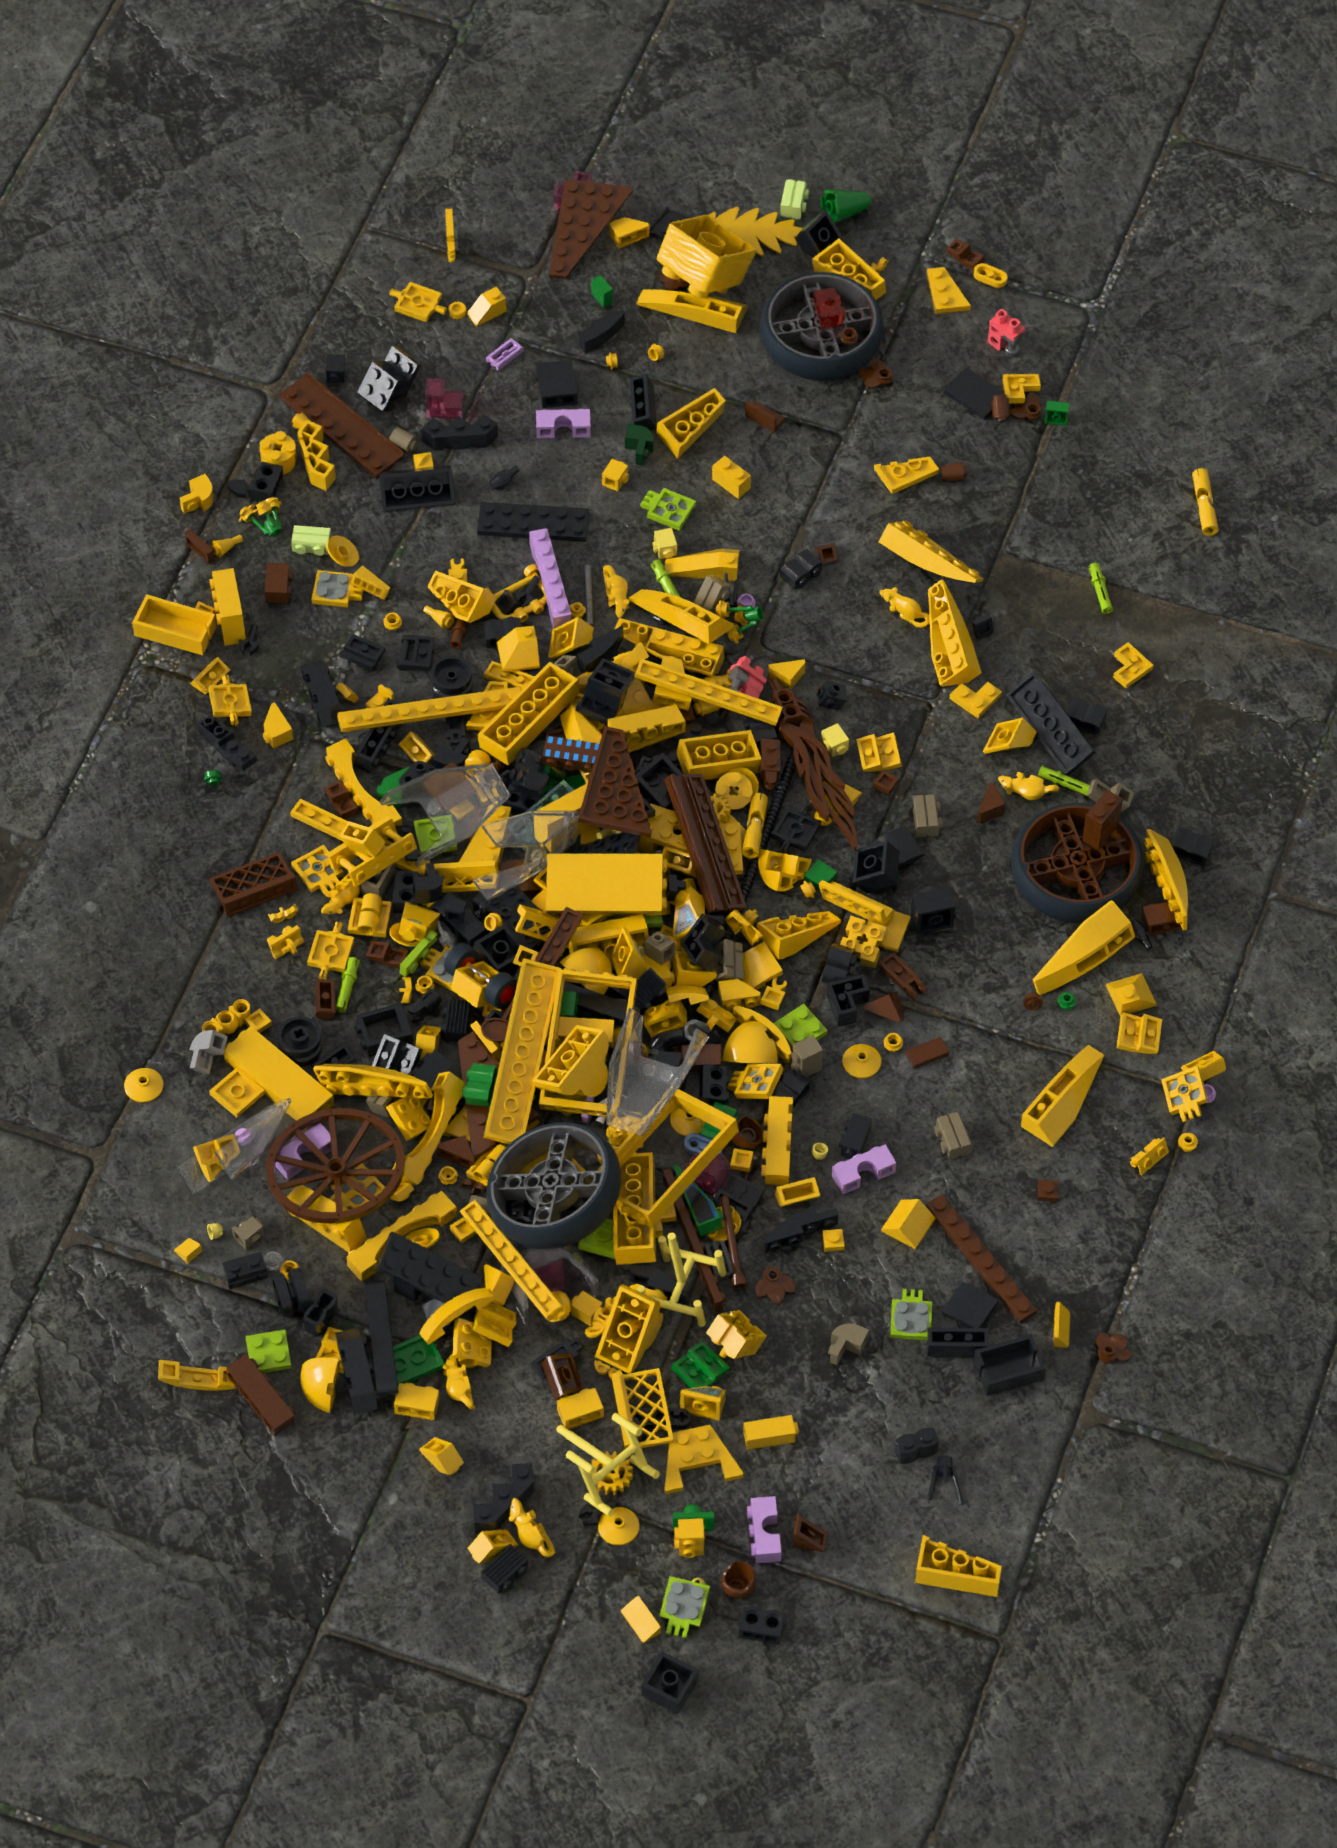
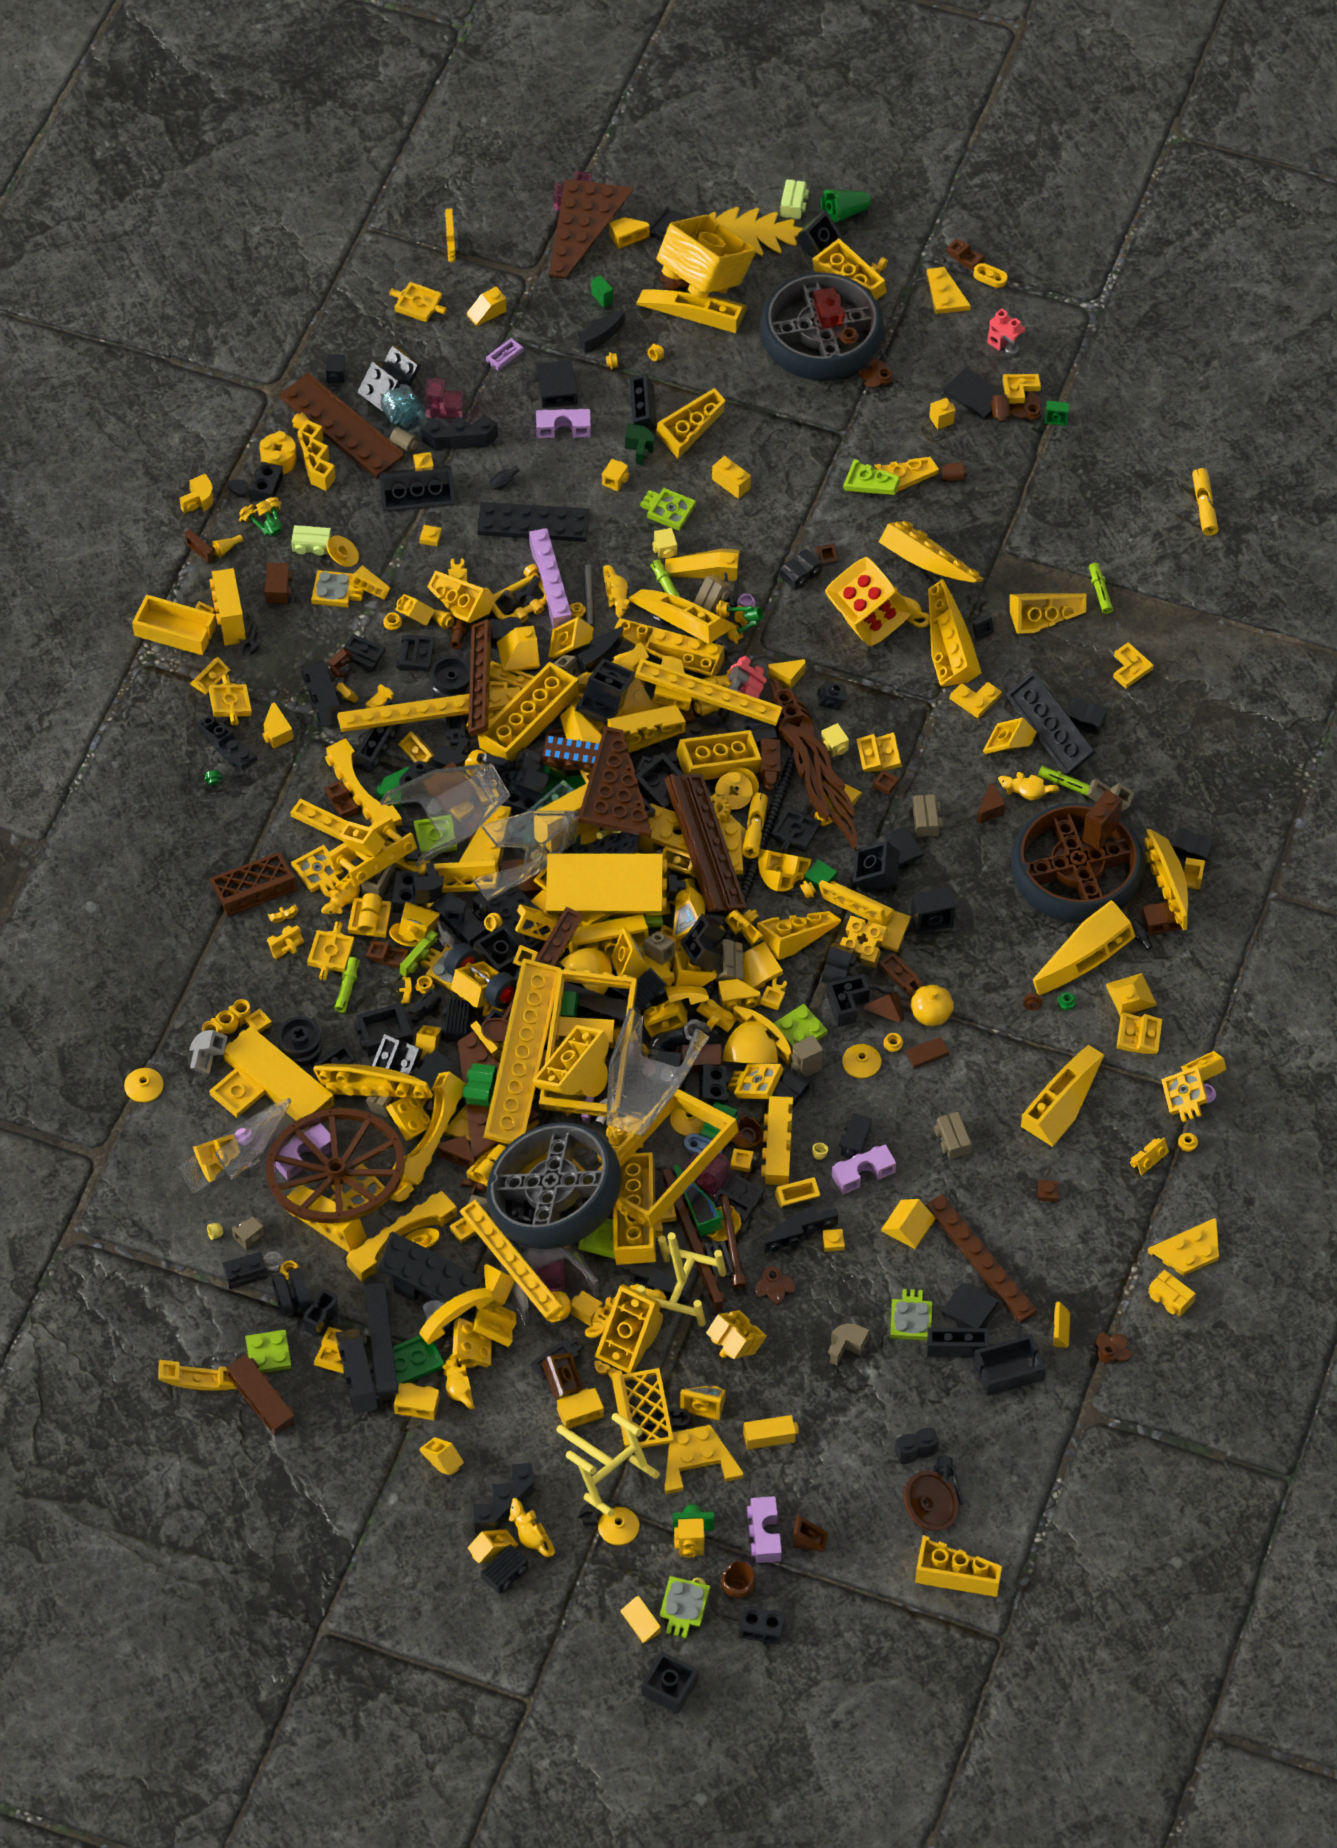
(188, 1250): yellow slope -> none
(319, 1380): yellow brick -> none
(325, 999): reddish brown brick -> none
(340, 660): none -> reddish brown bracket
(401, 405): none -> clear light blue brick
(414, 609): none -> yellow slope
(430, 535): none -> yellow plate
(448, 1171): yellow plate -> none
(457, 310): yellow tile -> none
(479, 678): none -> reddish brown plate
(498, 762): none -> black tile
(613, 1481): yellow gear -> none
(700, 1366): green slope -> none
(763, 416): reddish brown panel -> none
(868, 601): none -> yellow piece
(869, 480): none -> lime wing
(932, 1005): none -> yellow piece
(937, 1496): none -> reddish brown dish
(942, 413): none -> yellow brick
(1040, 610): none -> yellow wedge
(1171, 1293): none -> yellow brick
(1190, 1248): none -> yellow wing
(1194, 872): none -> yellow panel

